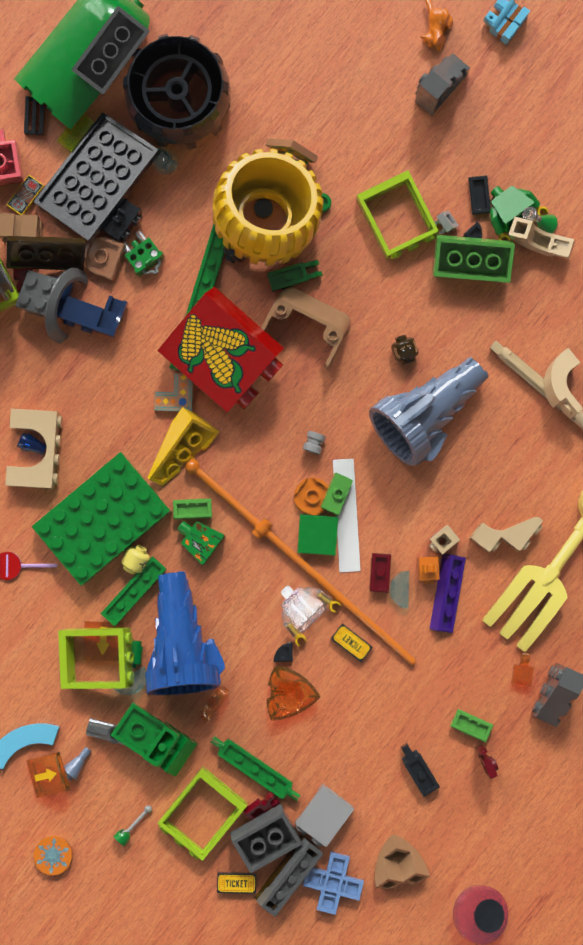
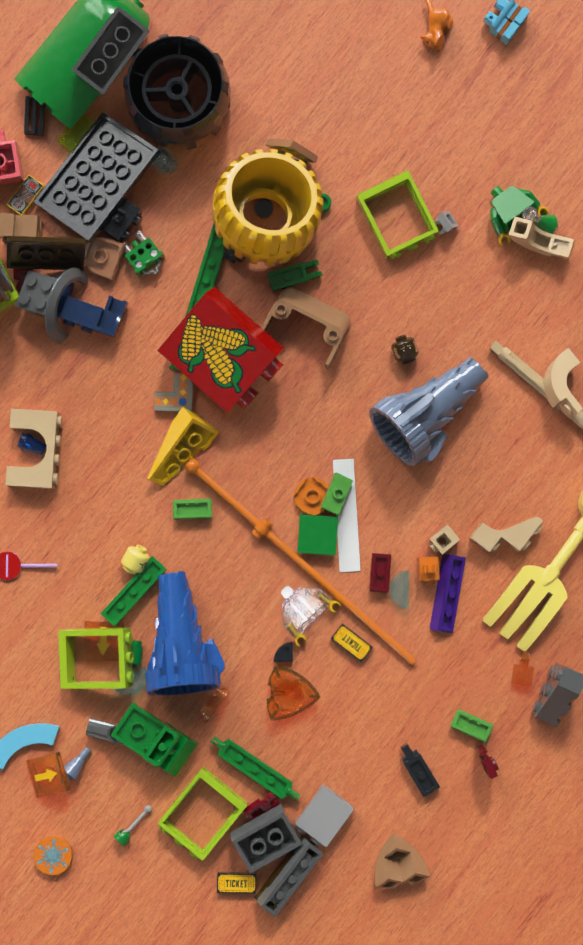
(101, 519): green brick -> none
(200, 540): green torso -> none
(314, 441): light grey wheel -> none
(333, 883): medium blue plate -> none
(440, 83): dark grey brick -> none
(473, 258): bright green brick -> none
(474, 232): black tile -> none
(479, 194): black tile -> none
(480, 914): clear pink piece -> none

